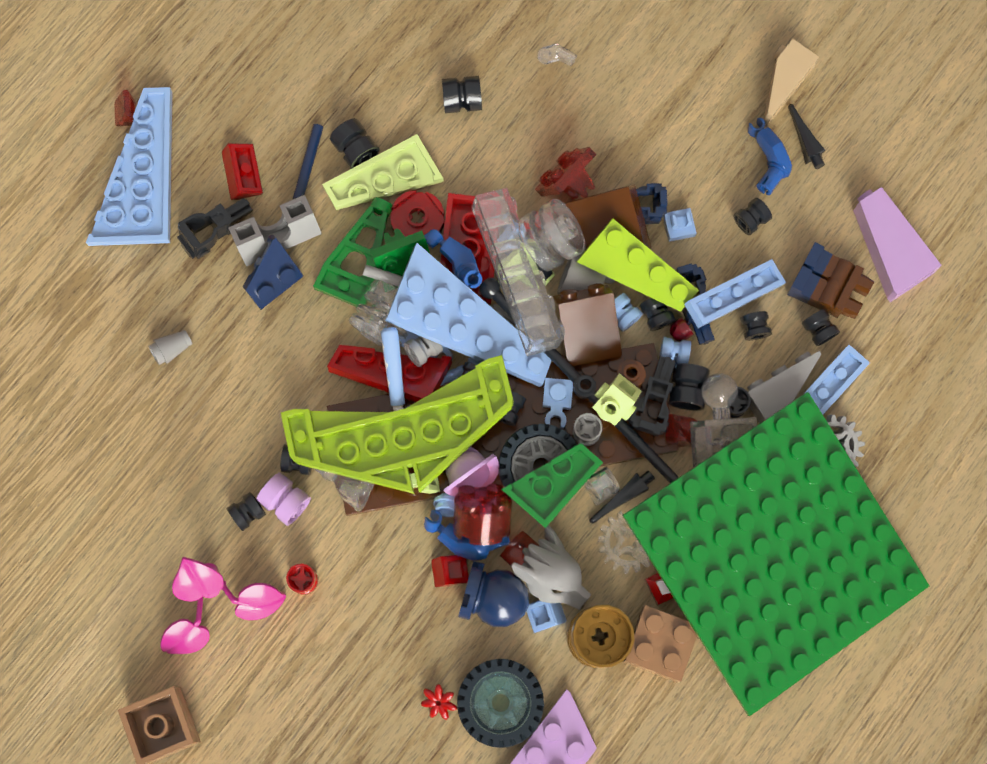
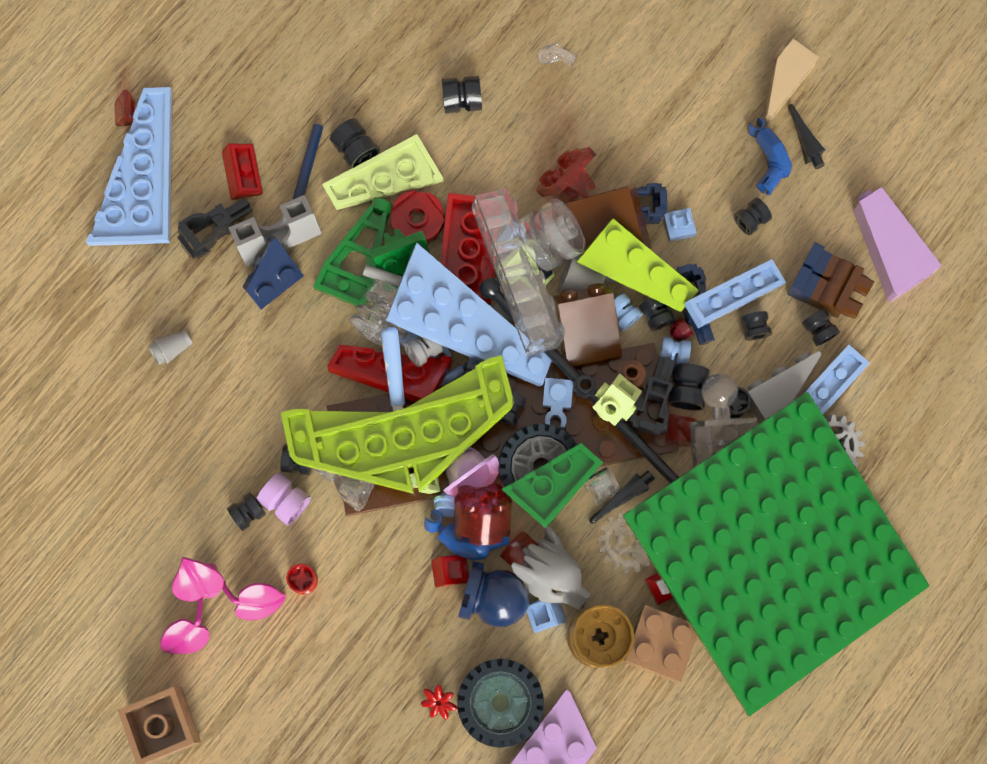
(460, 257): blue arm -> none
(589, 425): light grey wheel -> none

